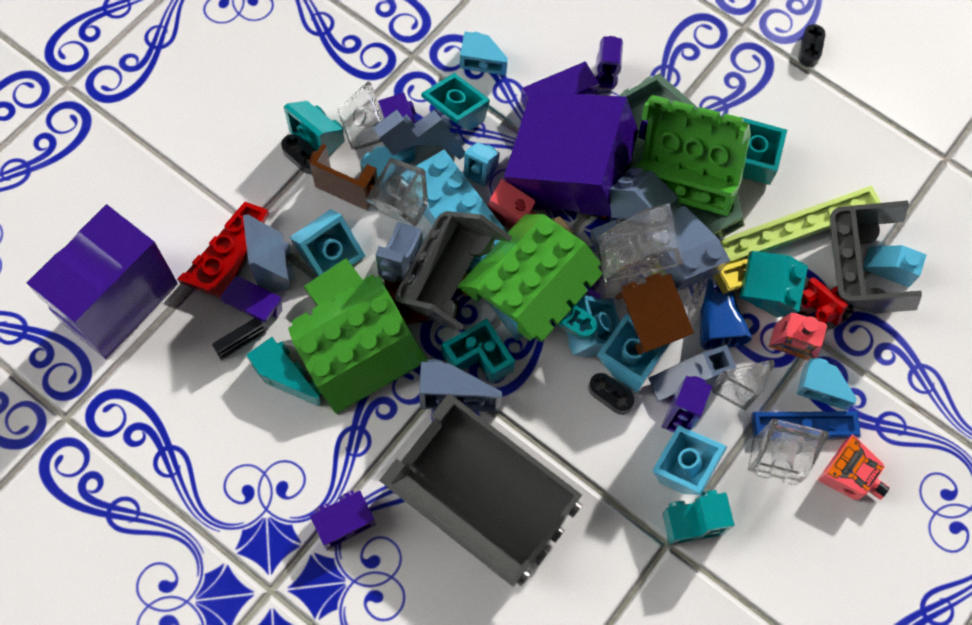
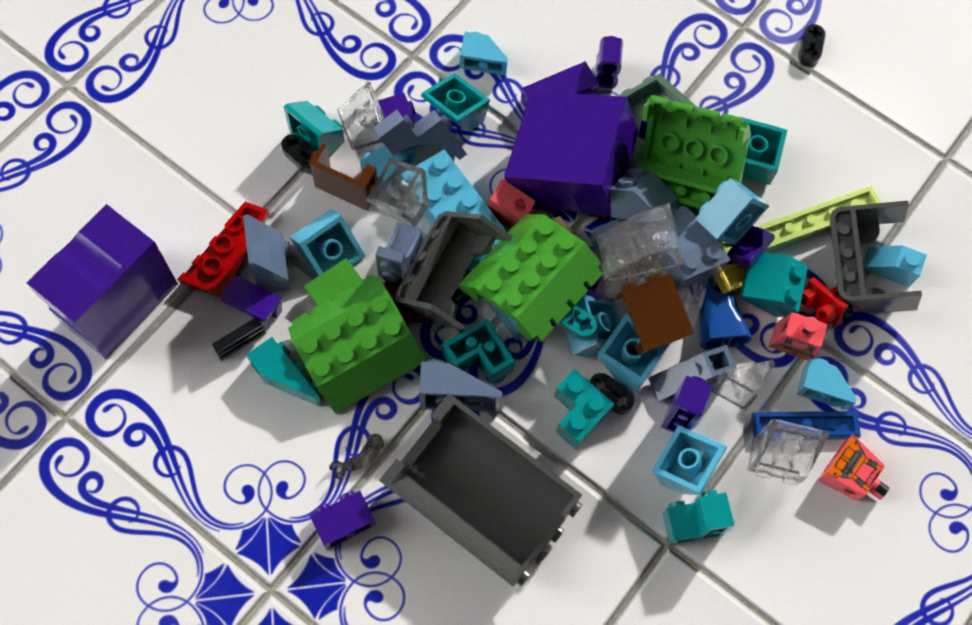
(364, 459): none -> clear smoke arm
(480, 163): medium azure slope -> none
(586, 406): none -> teal brick
(731, 212): none -> medium azure slope
(750, 246): none -> dark purple slope

